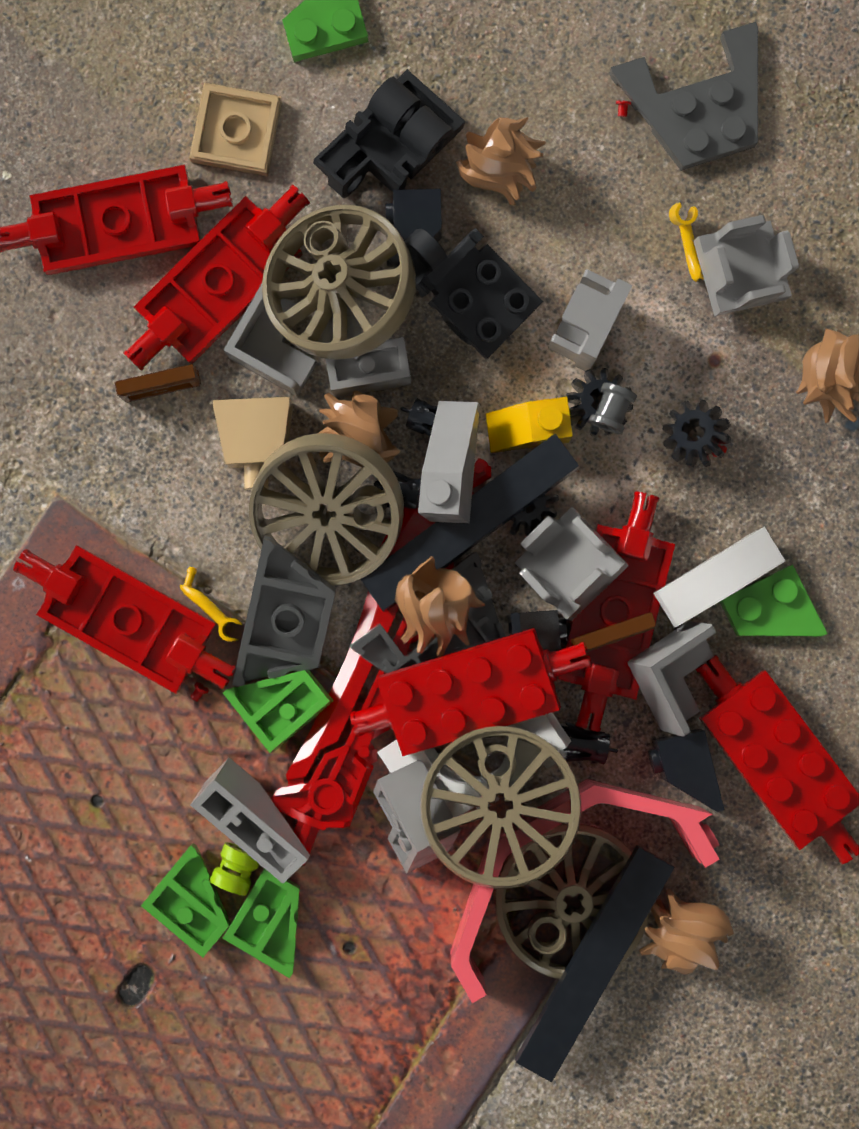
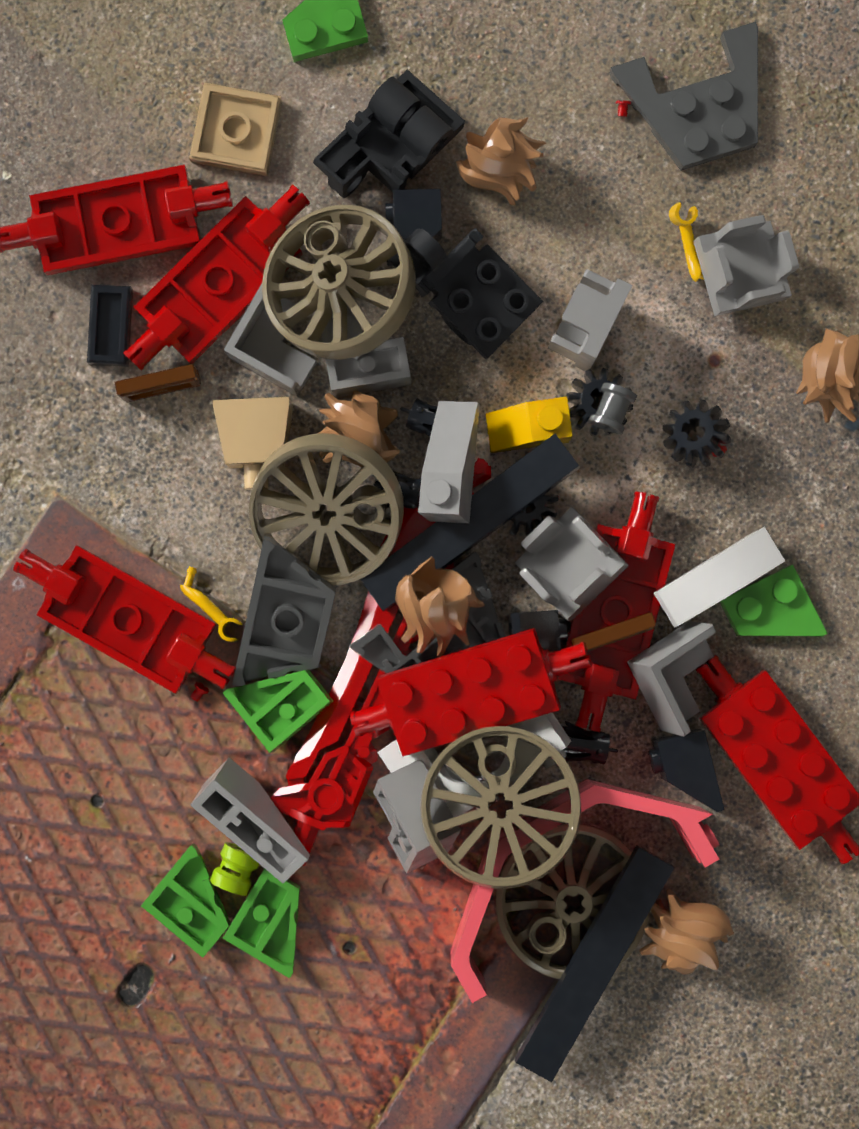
(109, 325): none -> black tile

